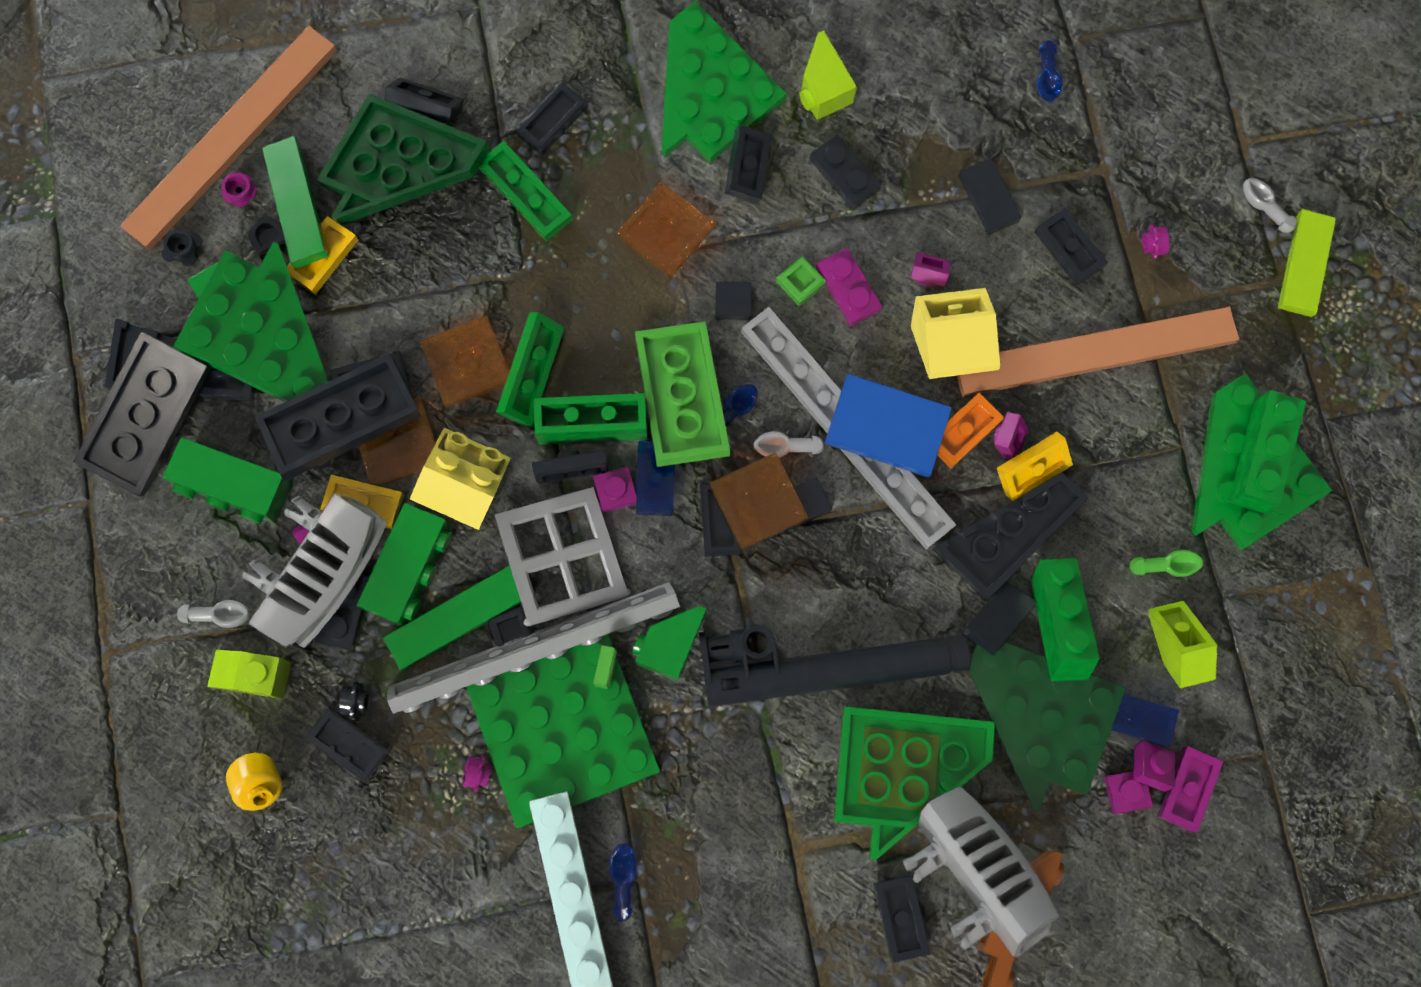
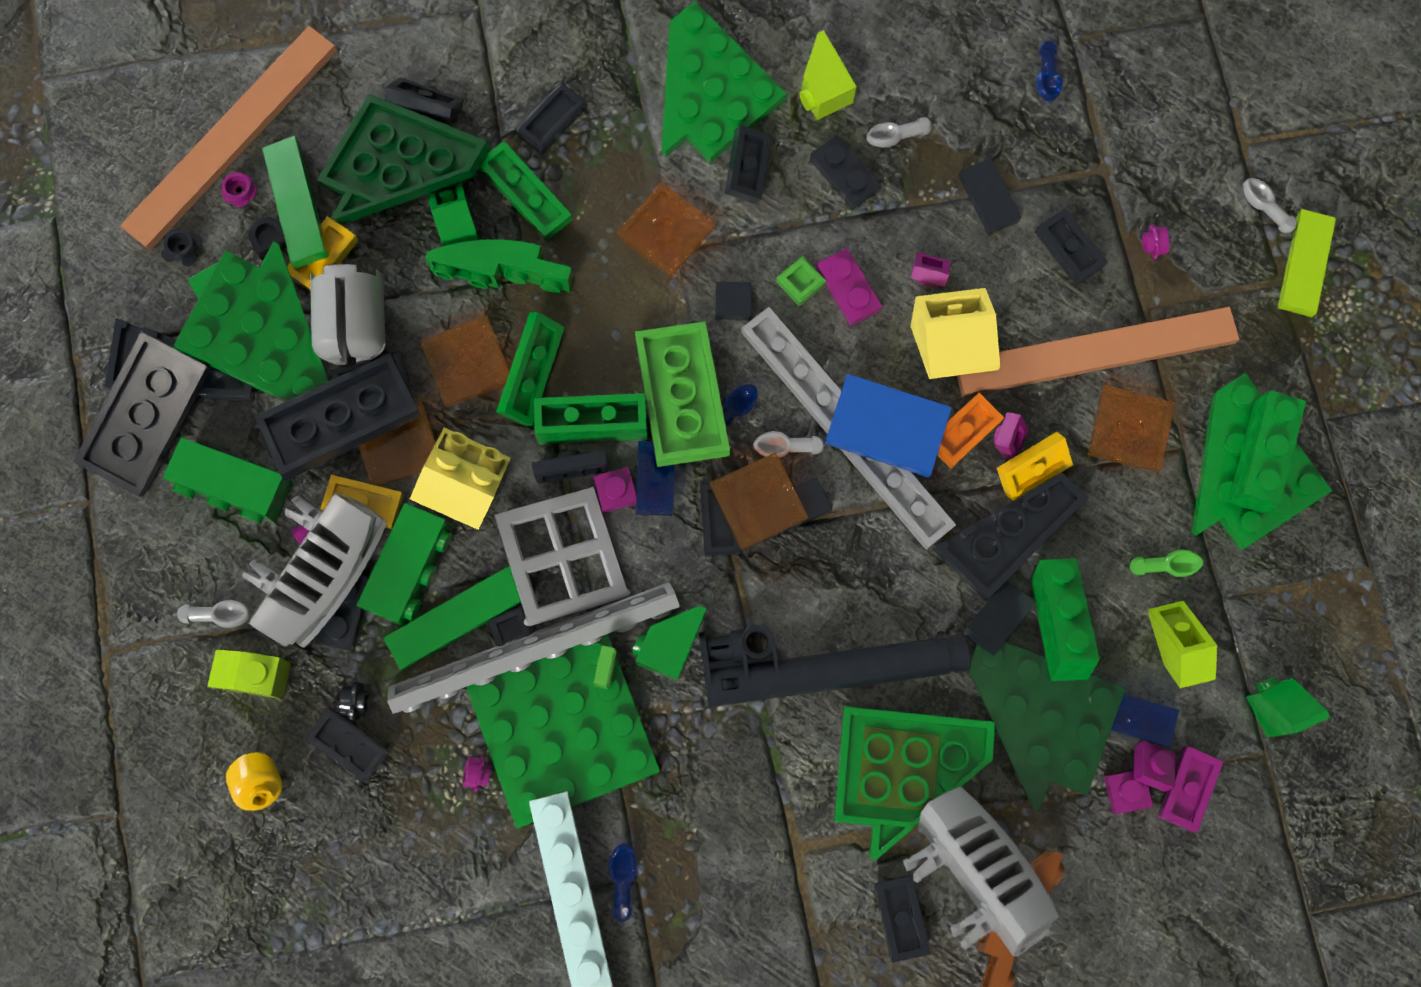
(347, 315): none -> light grey cylinder
(452, 215): none -> green slope
(488, 260): none -> green slope
(890, 133): none -> light grey piece
(1131, 429): none -> clear orange tile
(1285, 707): none -> green slope

